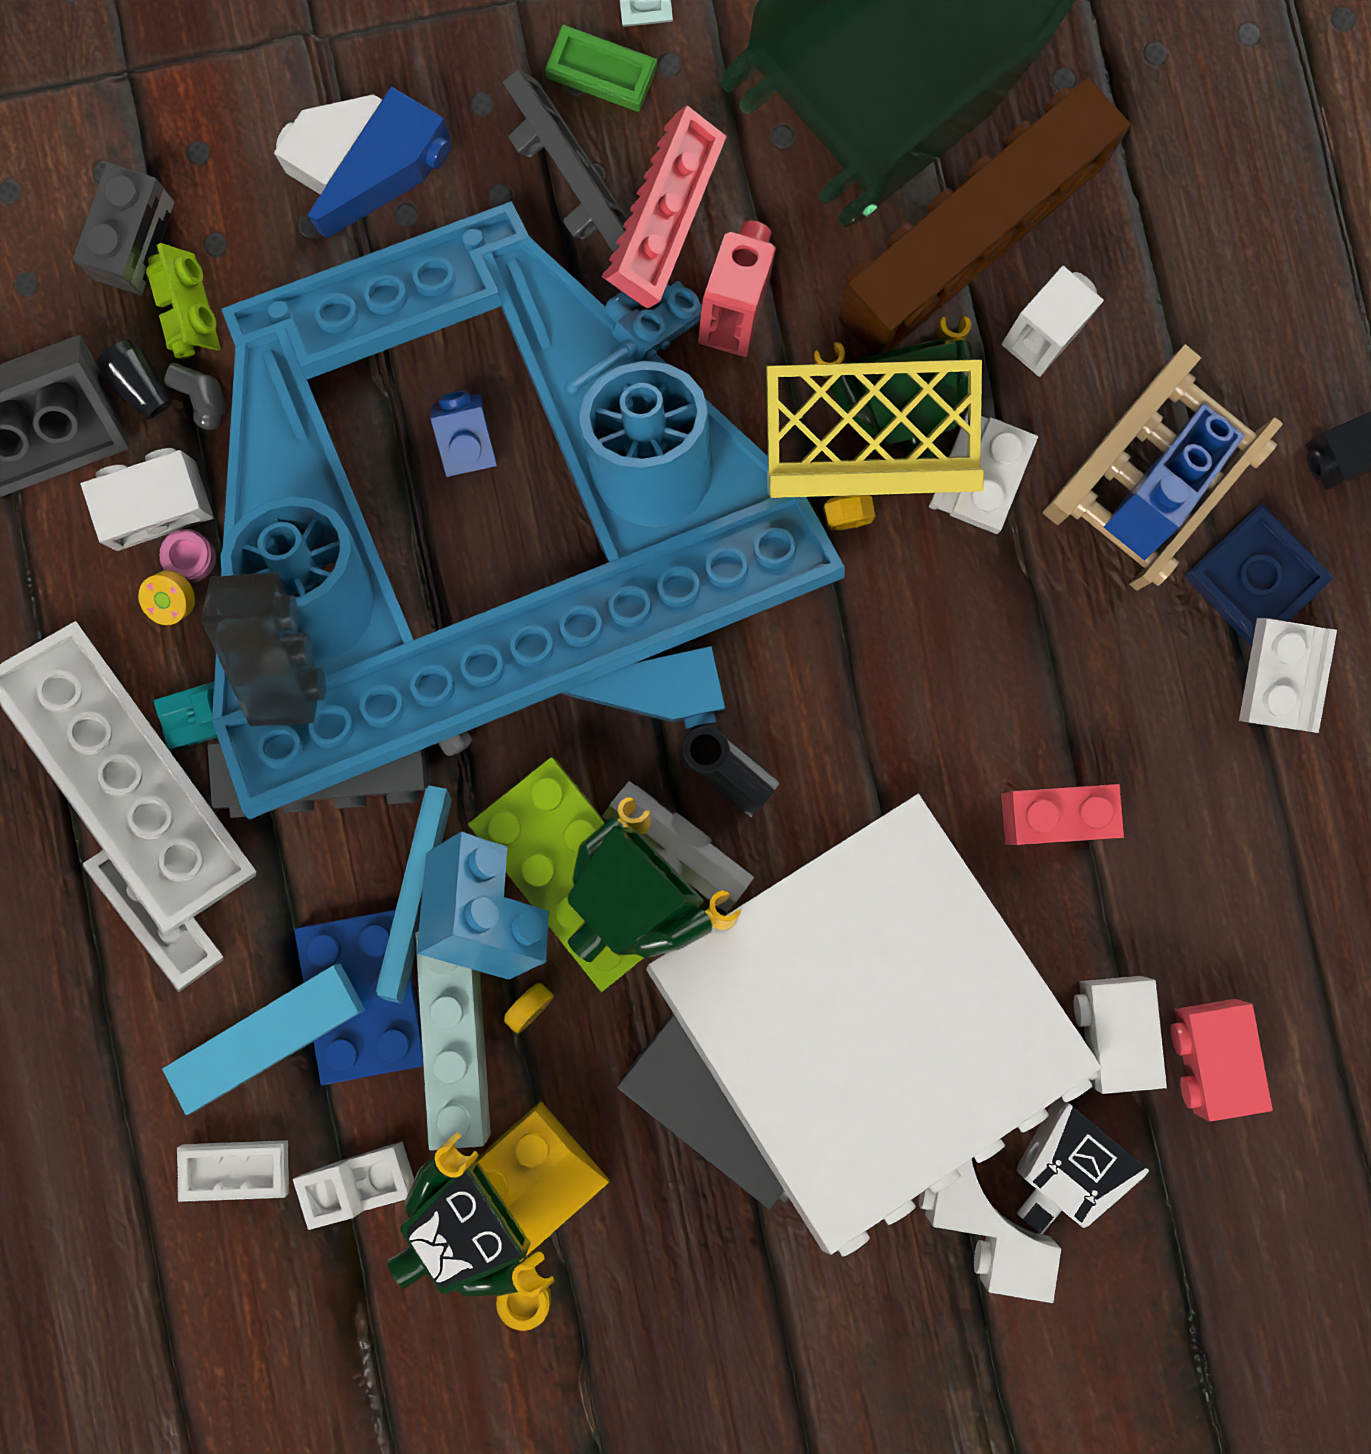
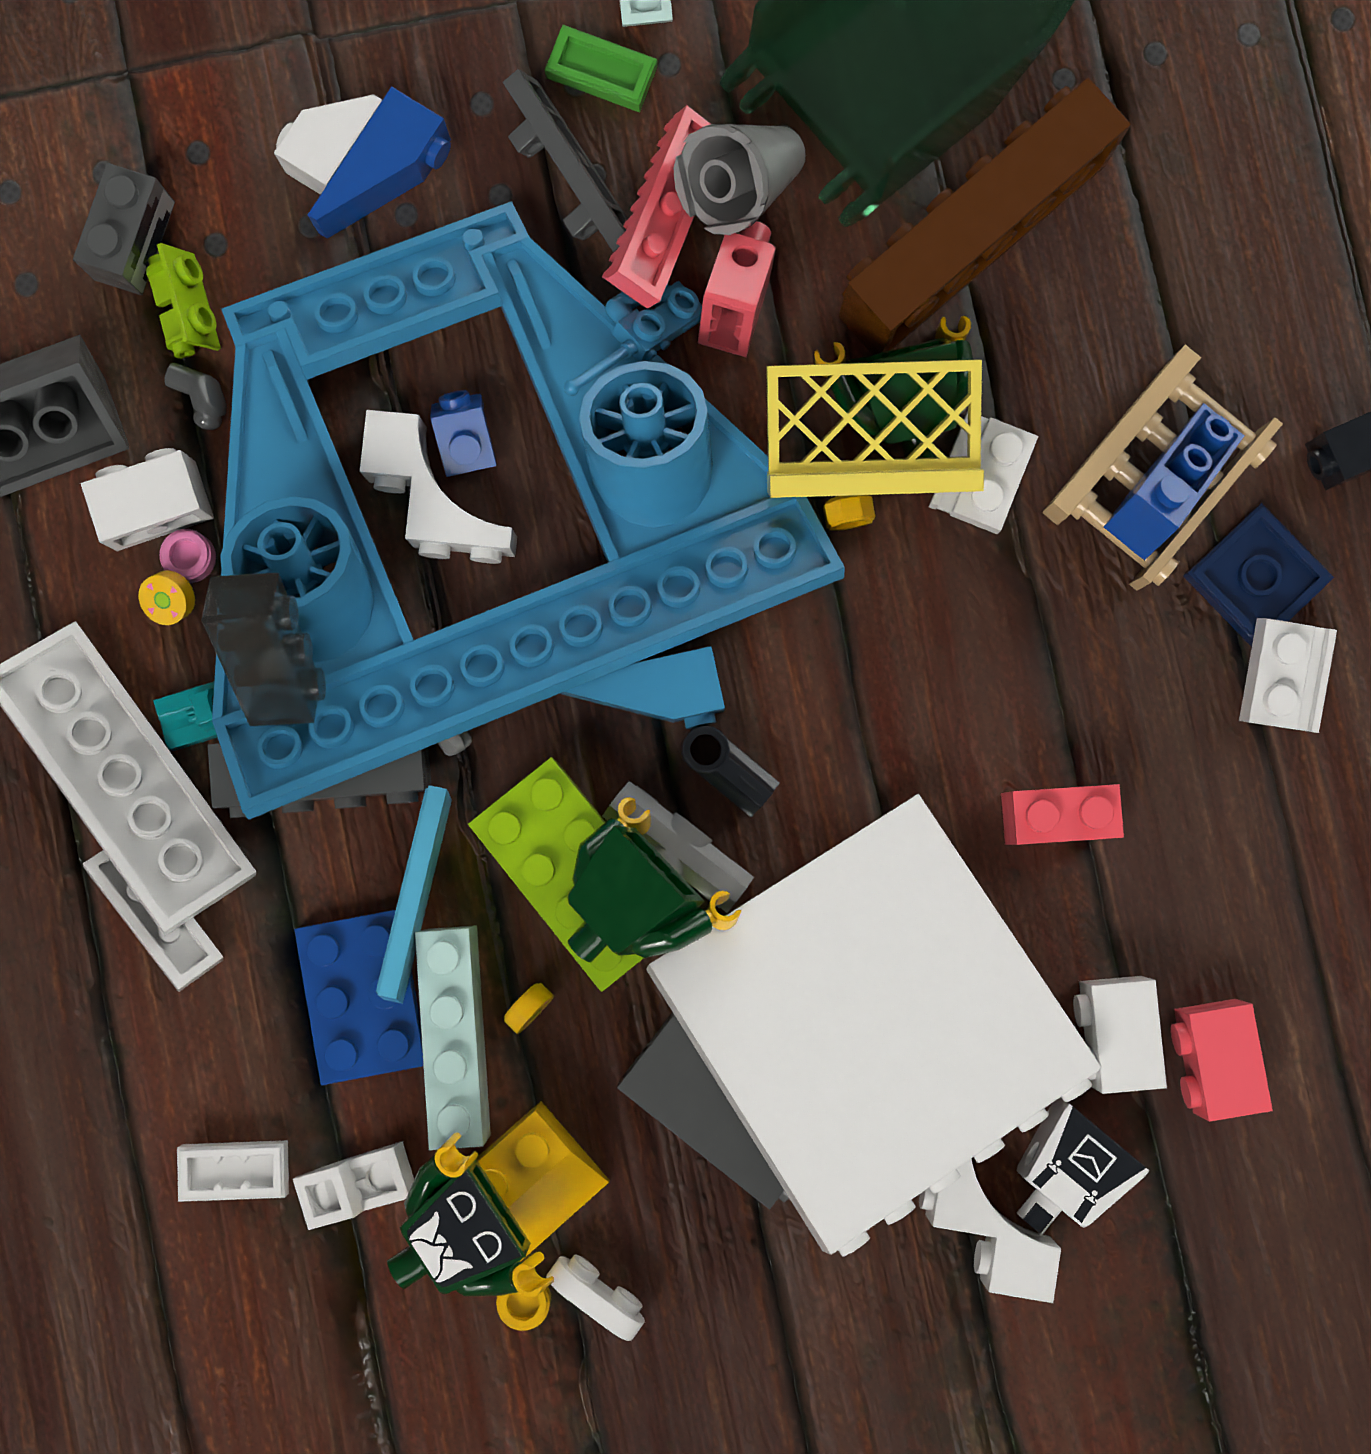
(133, 377): black cone -> none
(263, 1039): medium azure tile -> none
(397, 457): none -> white arch
(469, 918): dark azure brick -> none
(613, 1309): none -> white plate
(735, 173): none -> light grey cone
(1052, 320): white brick -> none

